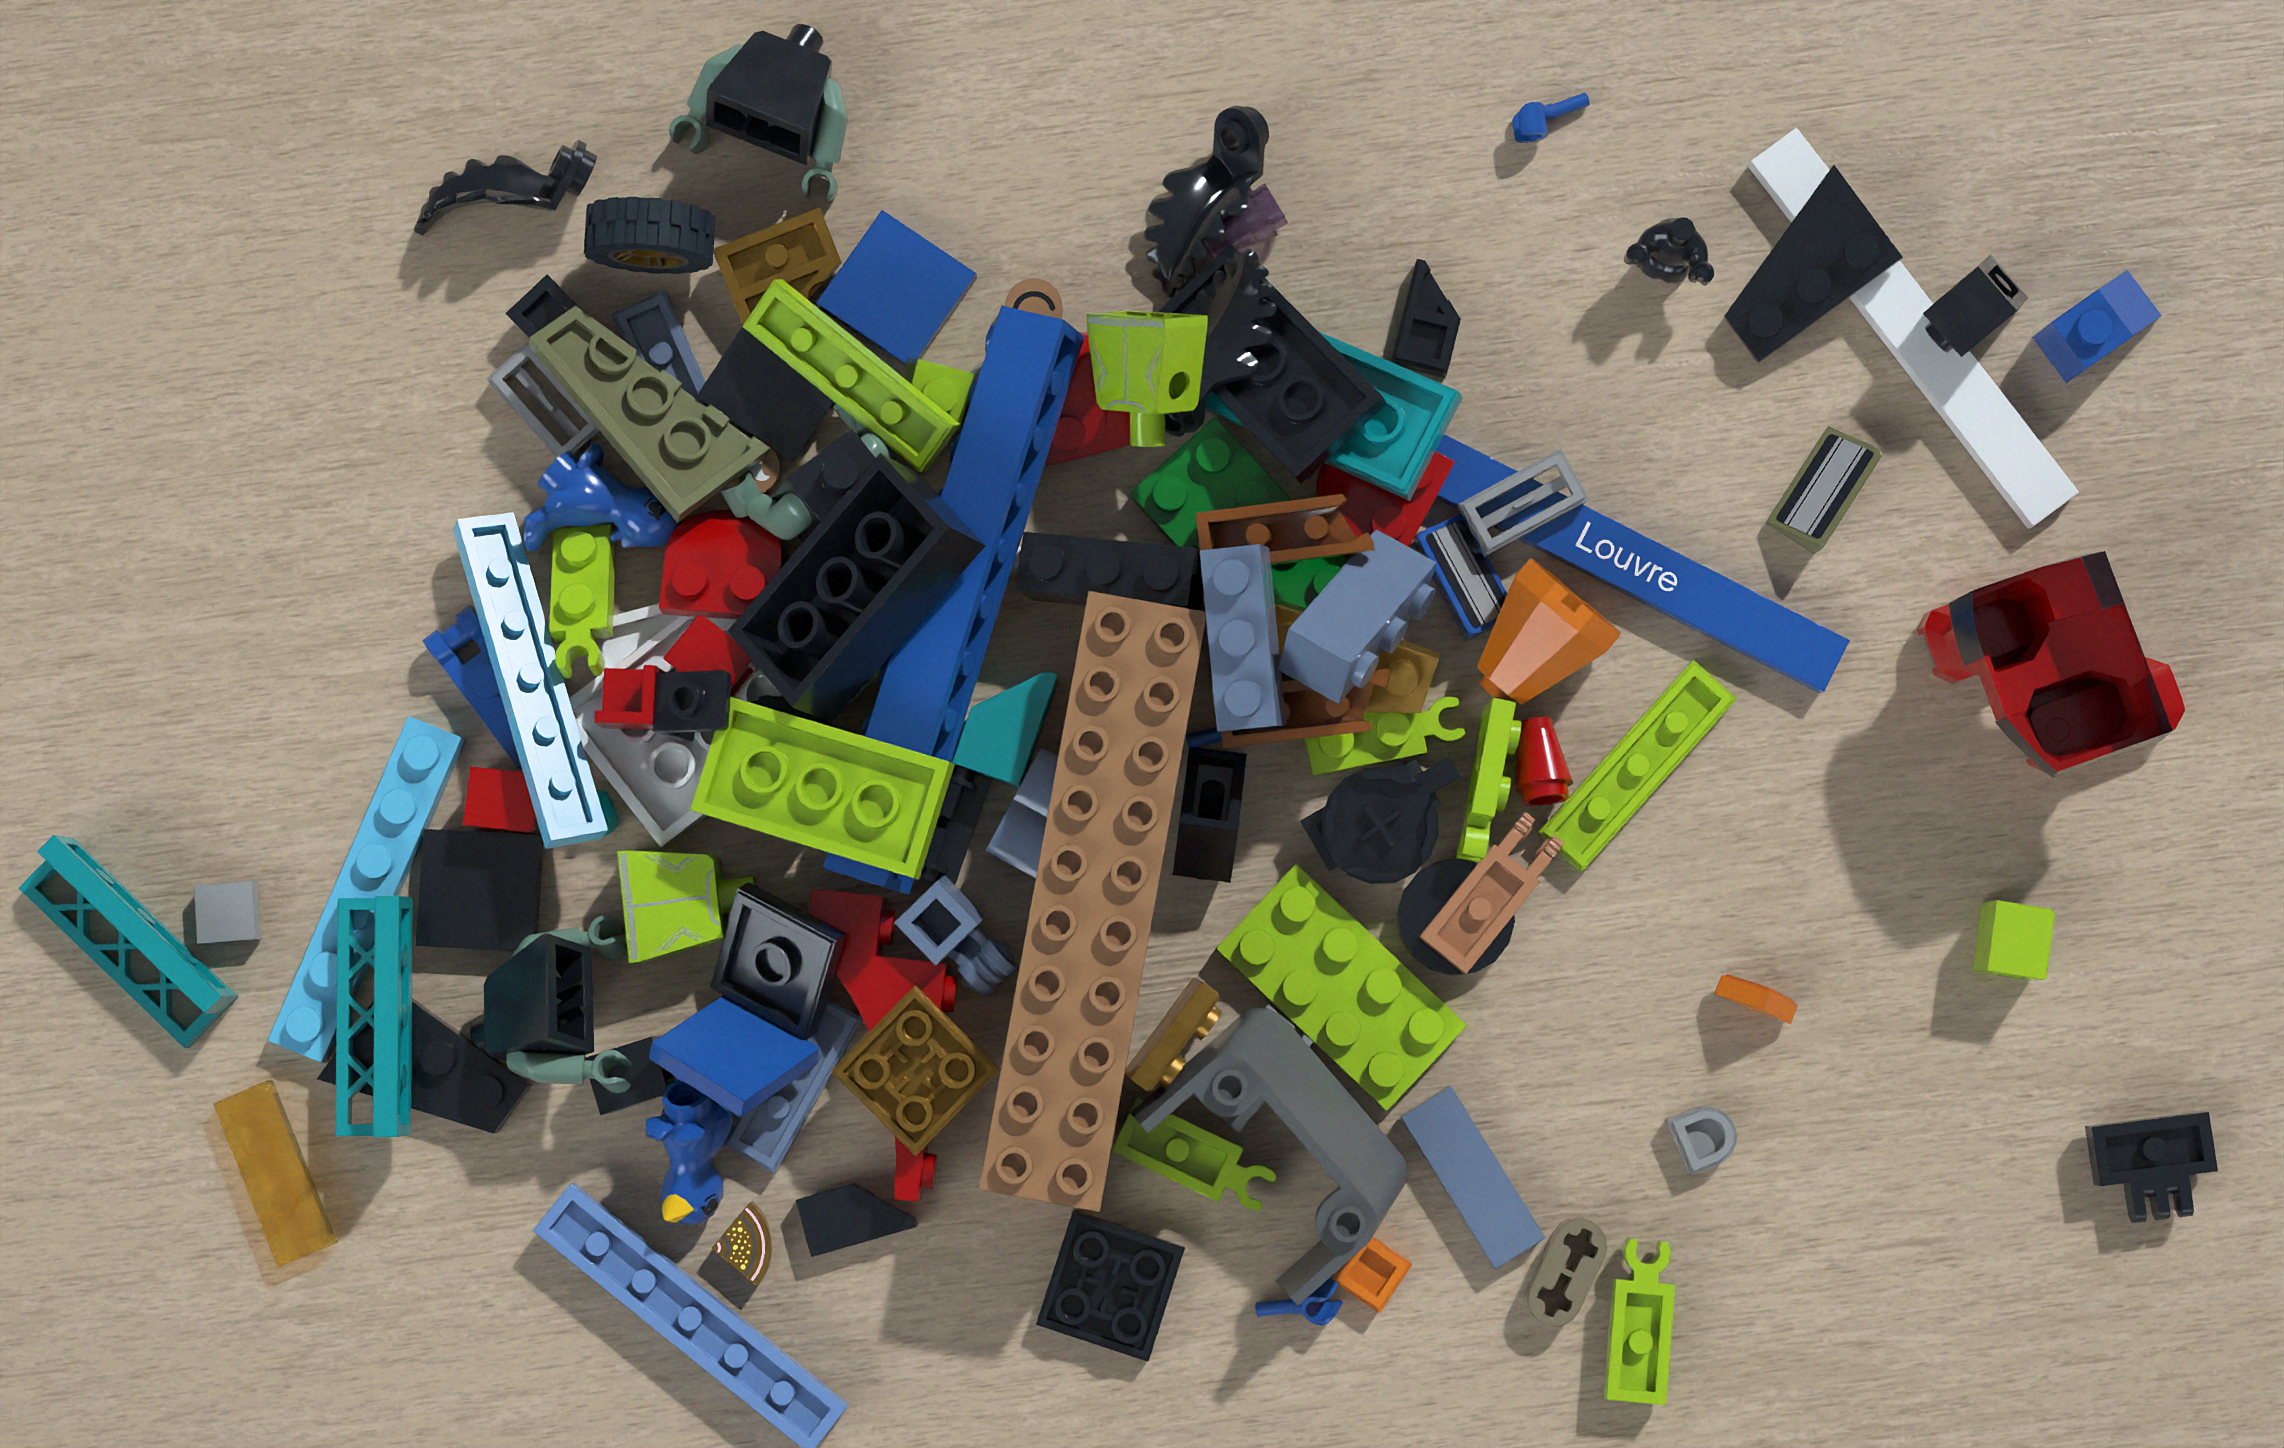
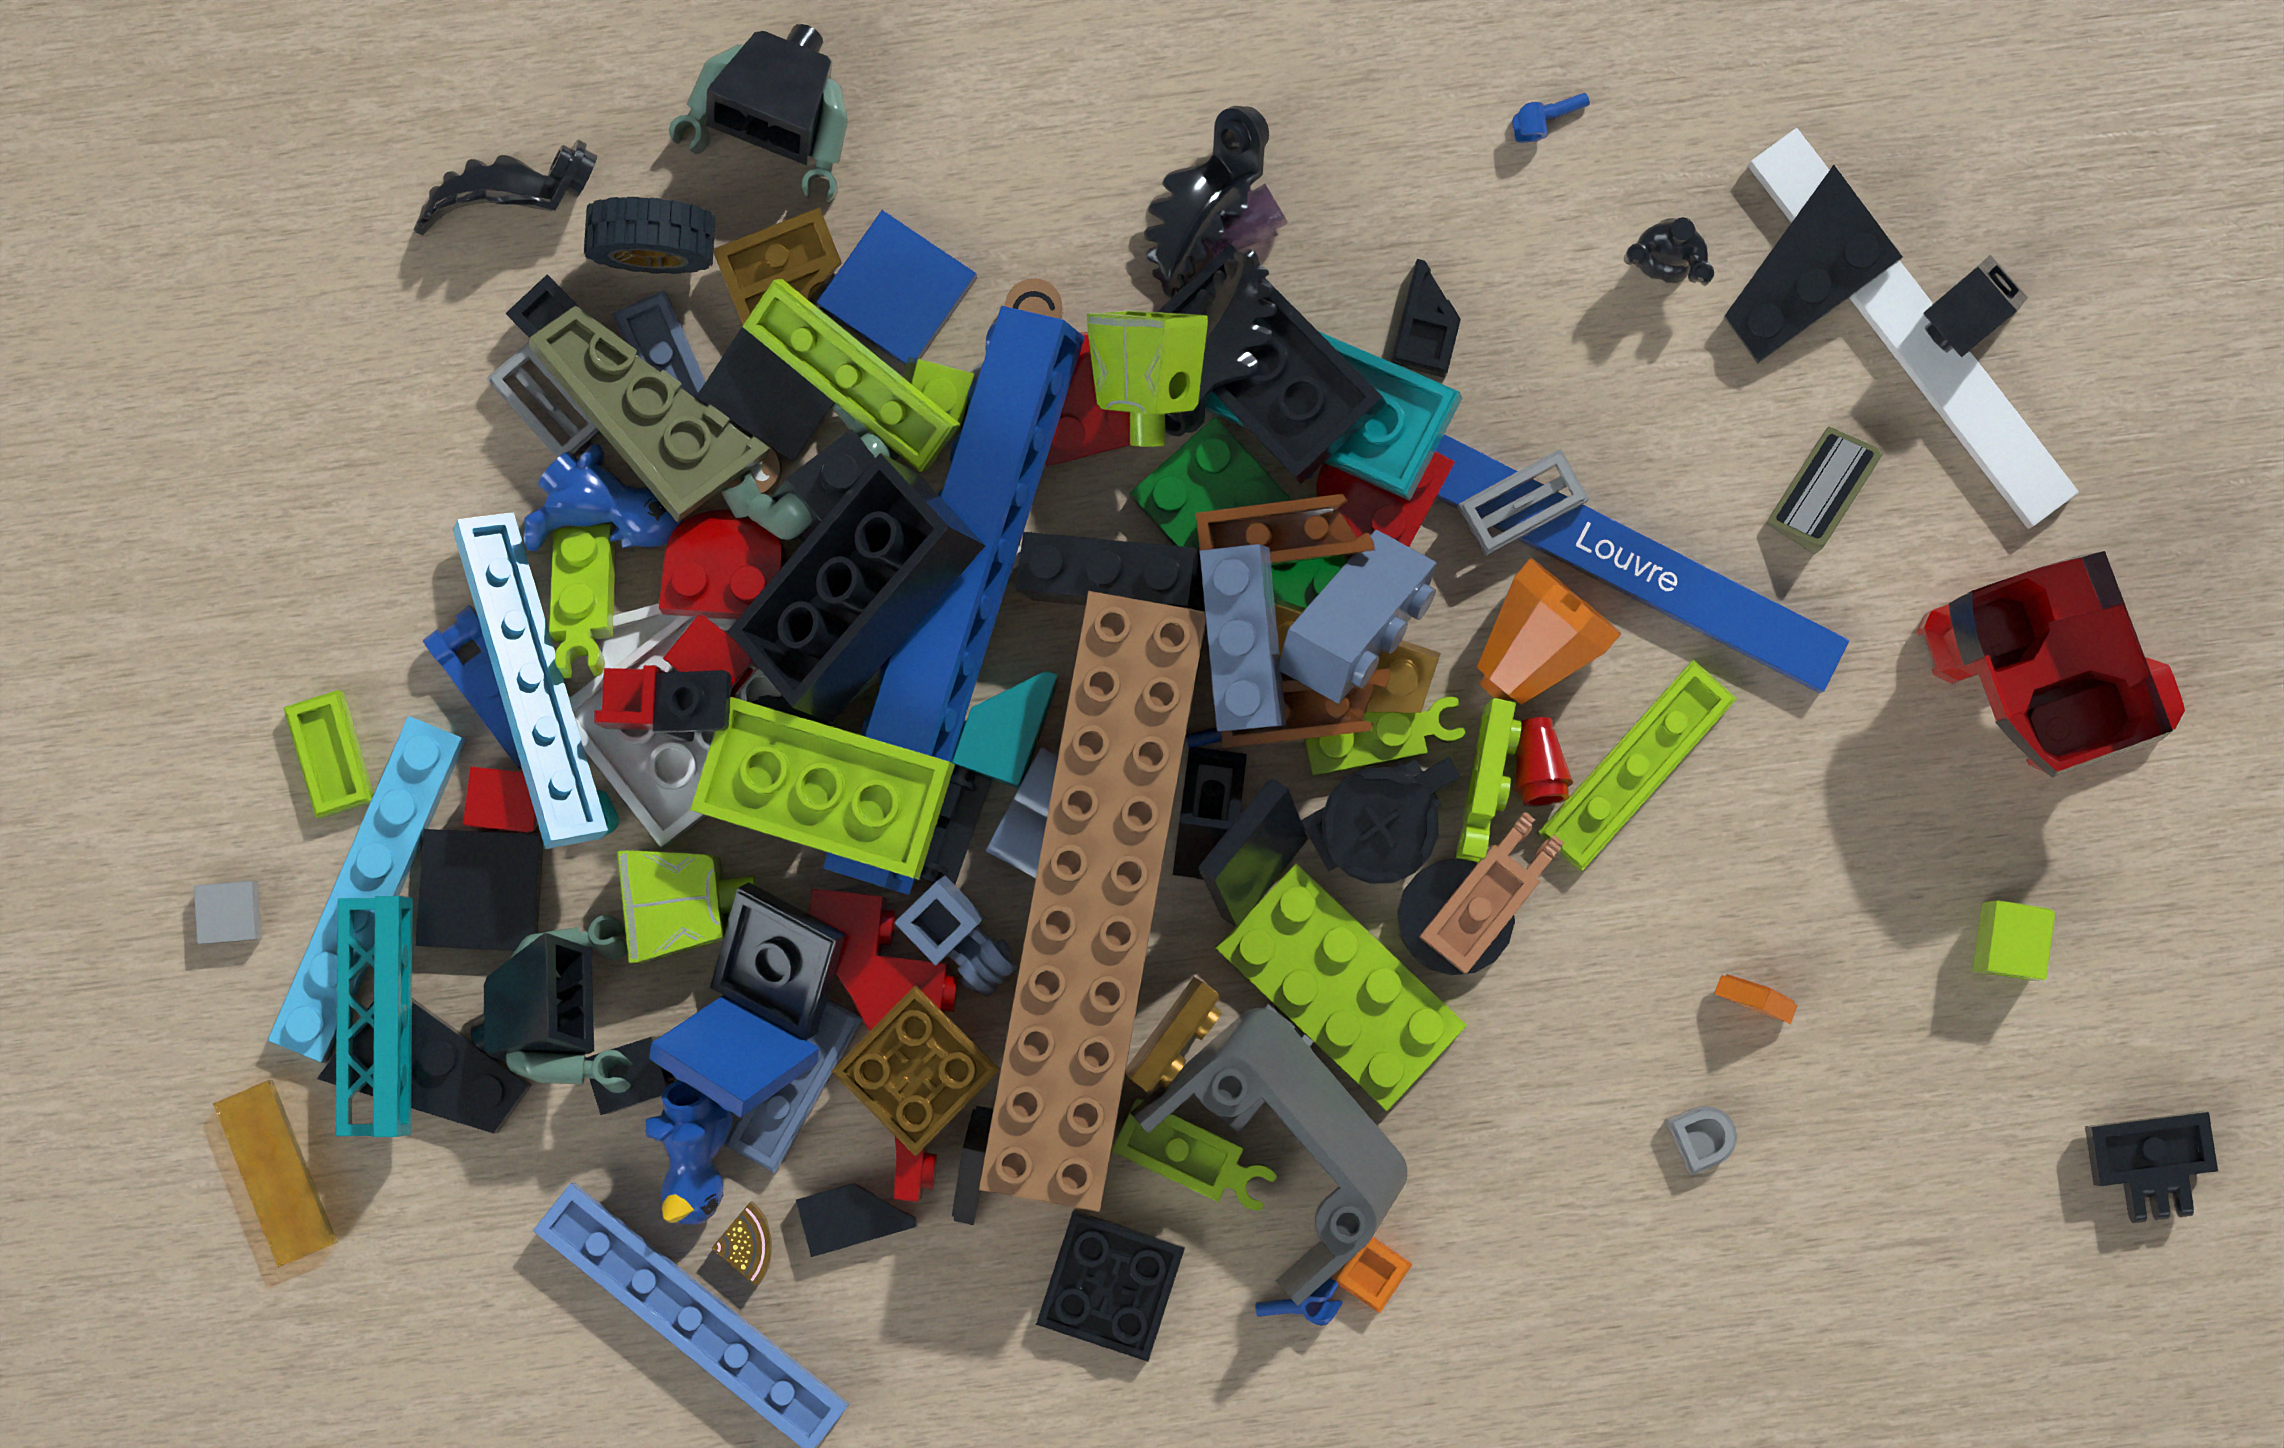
(135, 924): teal fence -> none
(329, 754): none -> lime tile
(971, 1166): none -> black tile
(1253, 852): none -> black tile
(1463, 575): slope -> none
(1472, 1177): sand blue tile -> none
(1579, 1277): dark tan beam -> none
(1640, 1329): lime plate -> none
(2096, 326): blue slope -> none

